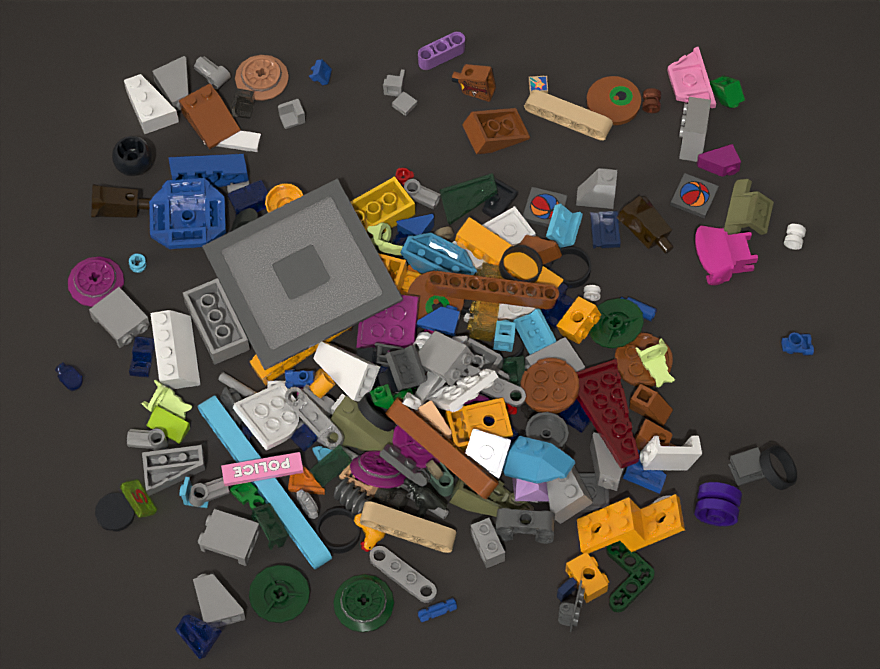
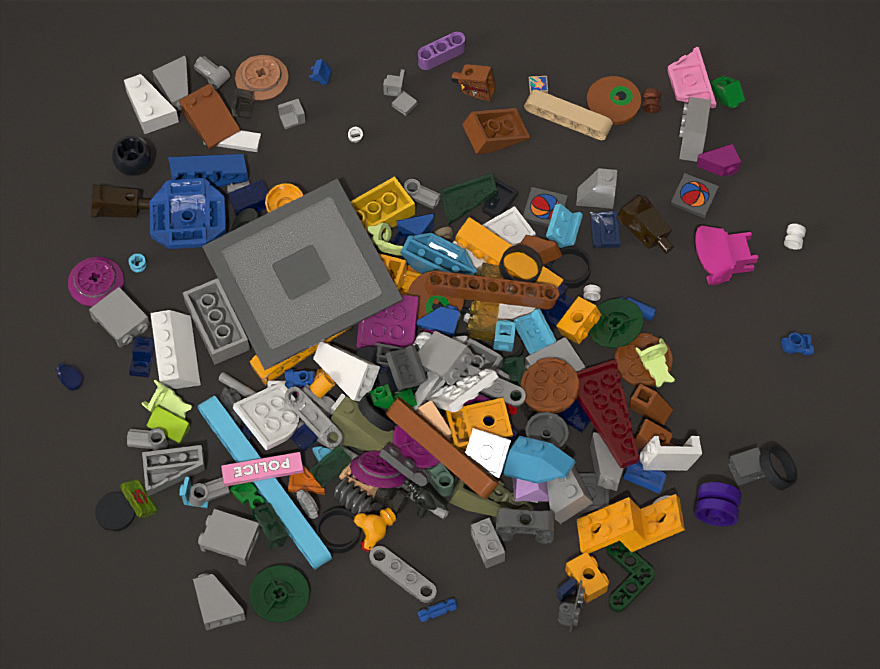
(198, 634): clear blue wing -> none
(354, 131): none -> white hinge
(363, 617): dark green piece -> none
(403, 172): red plate -> none
(408, 527): tan beam -> none
(412, 401): white tile -> none
(434, 469): dark tan tile -> none
(748, 209): olive plate -> none

